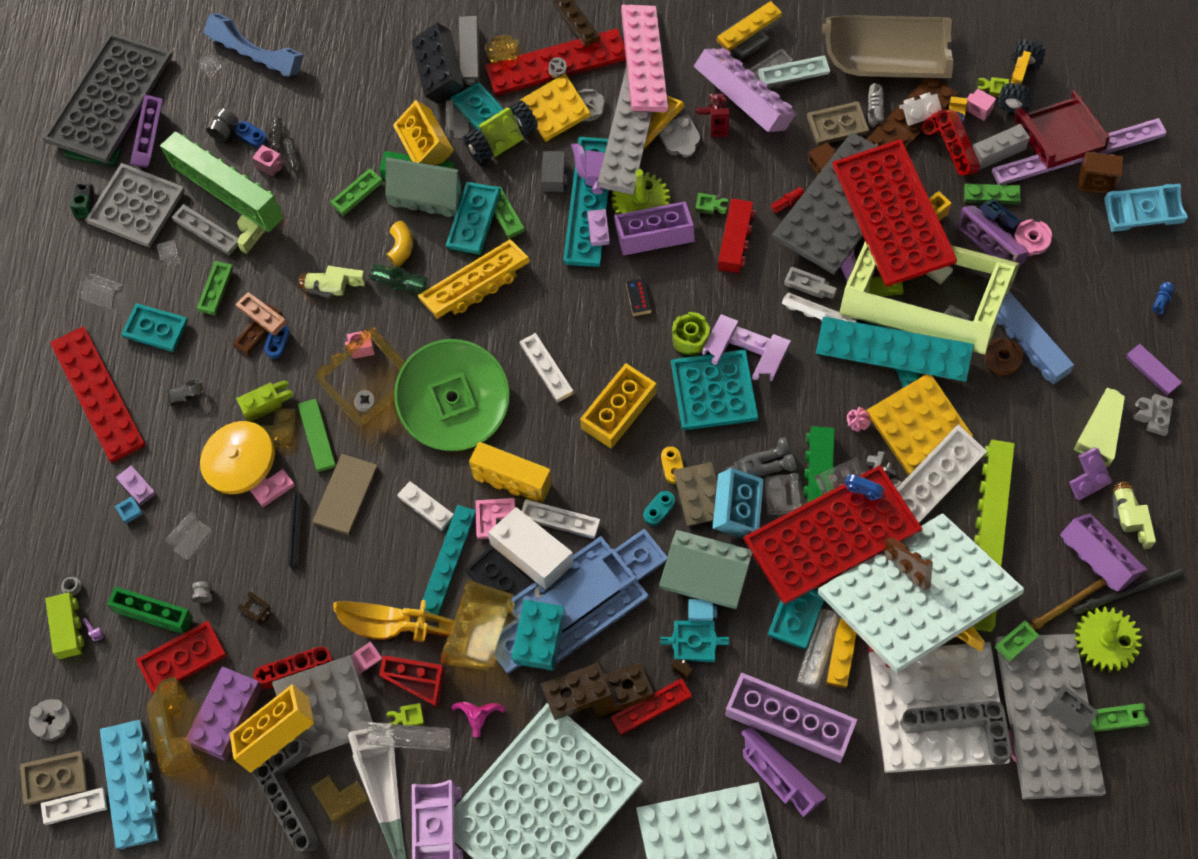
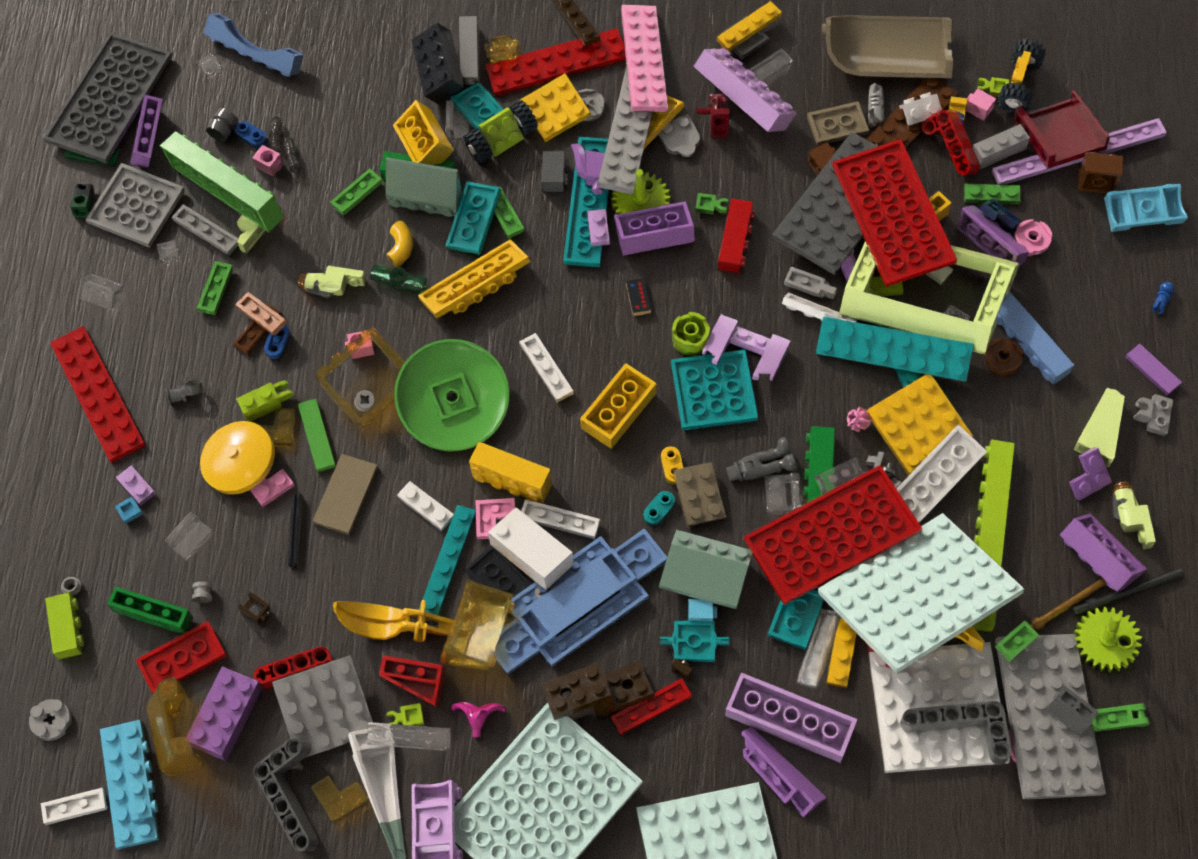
(53, 778): dark tan plate -> none
(96, 634): medium lavender hand -> none
(154, 327): teal plate -> none
(271, 728): yellow brick -> none
(365, 657): bright pink brick -> none
(538, 635): teal brick -> none
(558, 64): light grey wheel -> none
(737, 503): medium azure brick -> none
(787, 200): red axle -> none
(794, 71): light aqua plate -> none
(868, 488): blue plate -> none
(909, 563): reddish brown wing -> none

